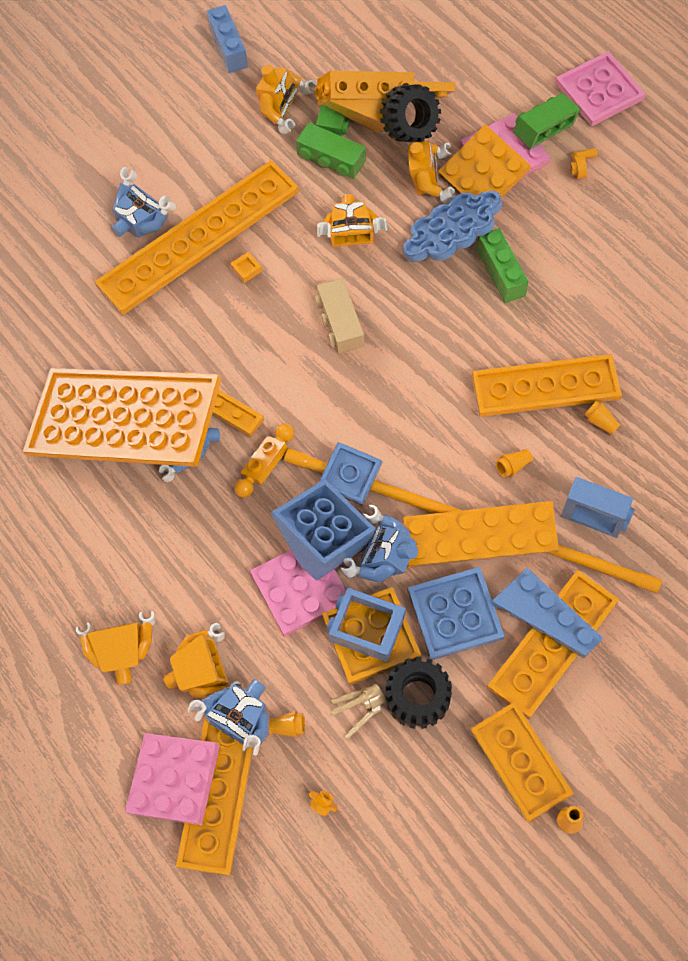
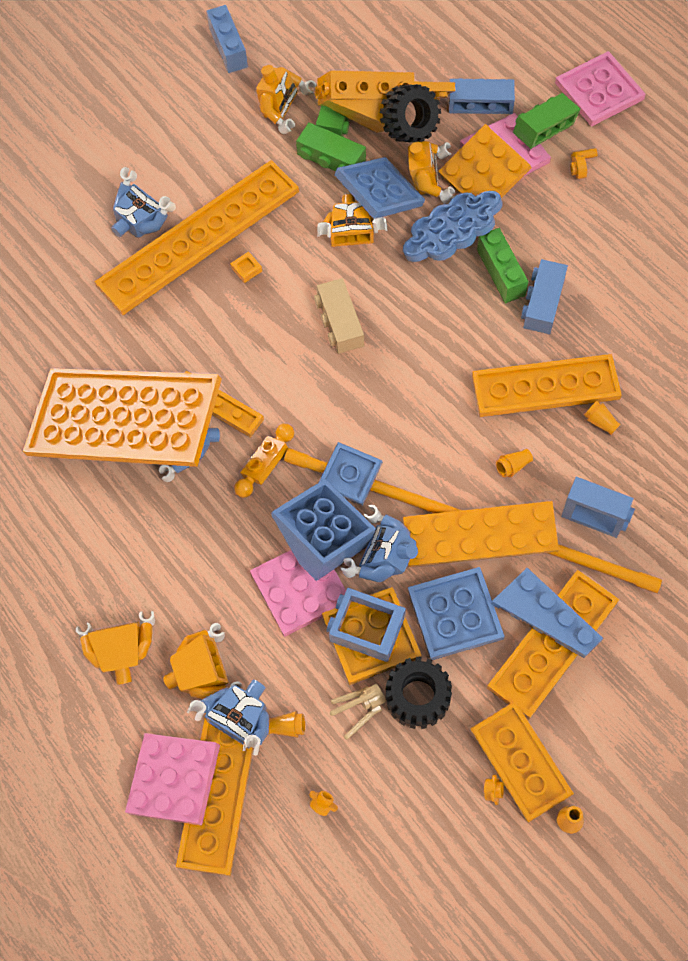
(379, 187): none -> medium blue plate
(482, 96): none -> medium blue brick
(493, 789): none -> light orange plate
(544, 296): none -> medium blue brick

